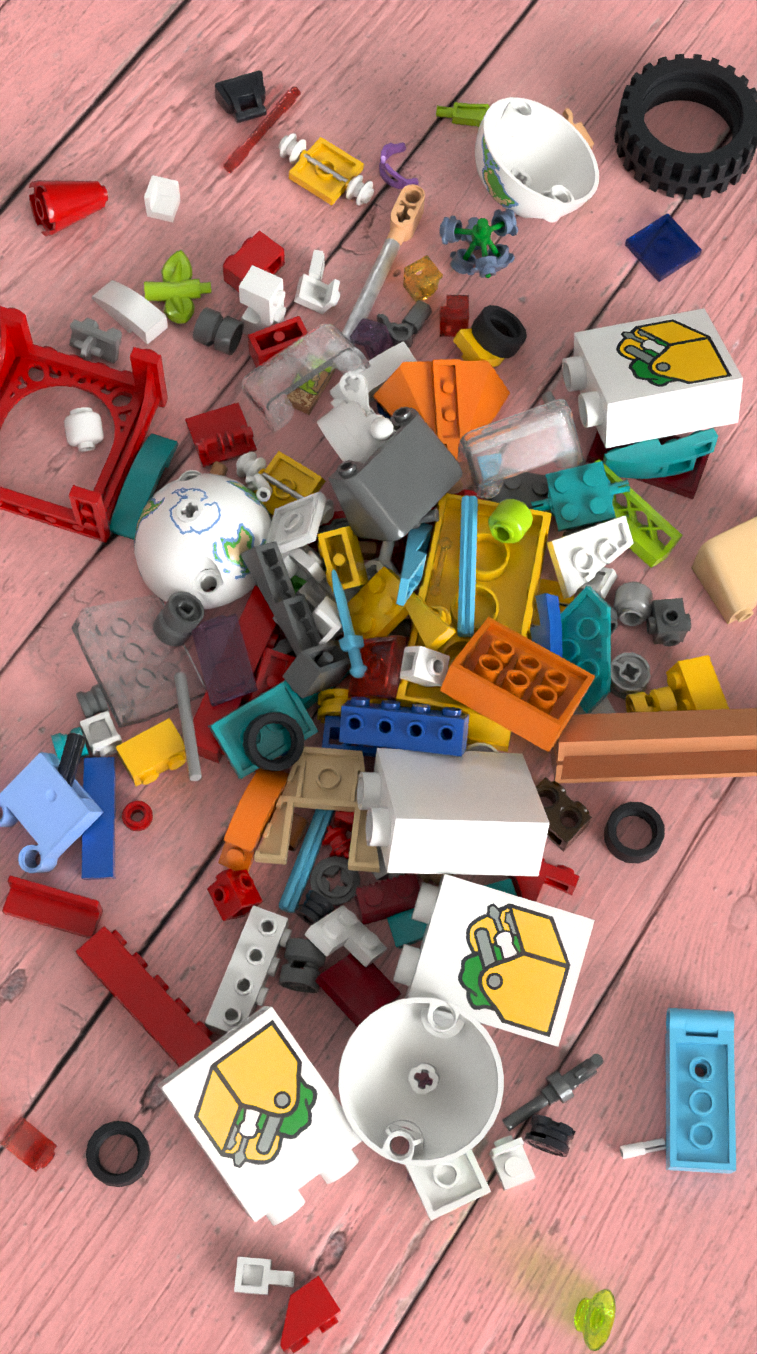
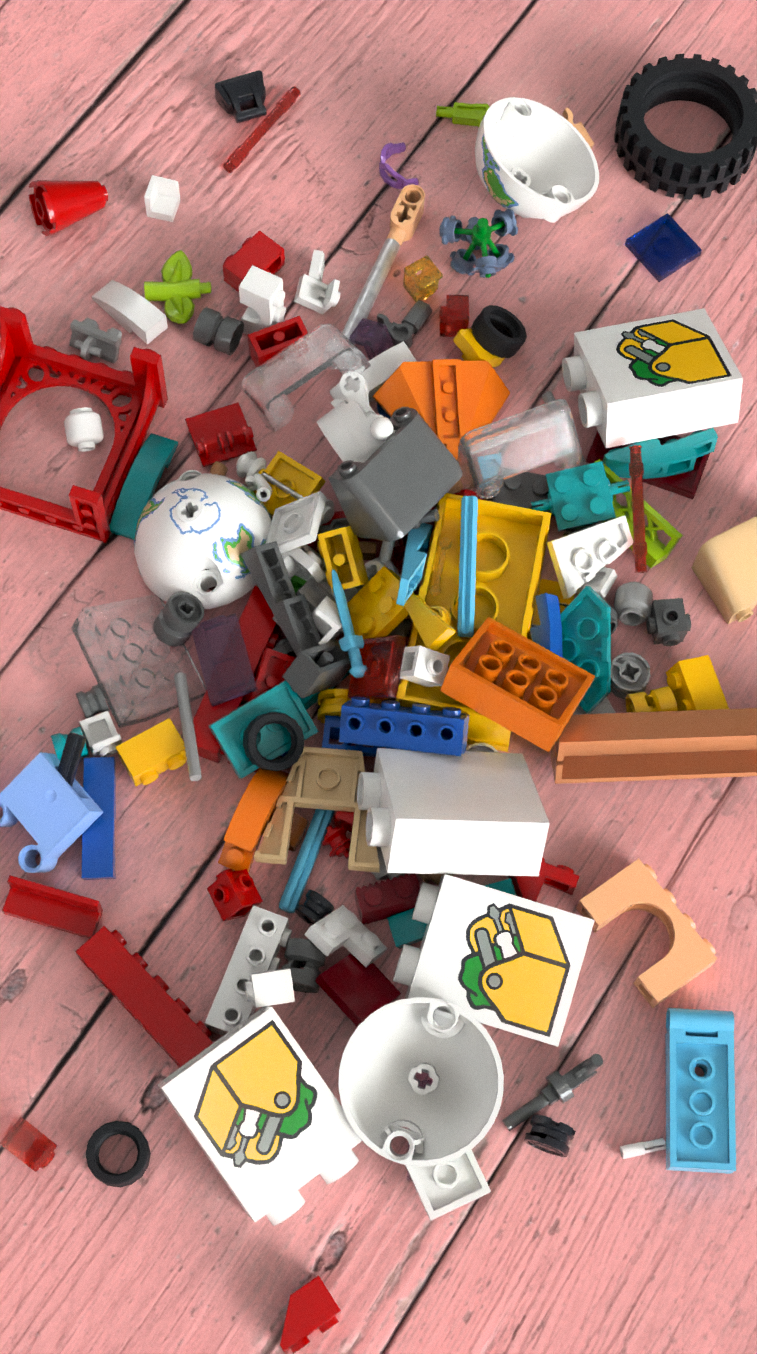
(137, 807): red plate -> none
(256, 1276): white plate -> none
(270, 988): none -> white brick
(308, 394): tile -> none
(326, 170): yellow plate -> none
(329, 868): dark grey gear -> none
(510, 521): lime head -> none
(511, 1162): white bracket -> none
(561, 808): dark brown brick -> none
(595, 1318): clear neon green piece -> none
(636, 471): none -> clear red piece
(638, 890): none -> light nougat arch
(644, 812): black tyre -> none

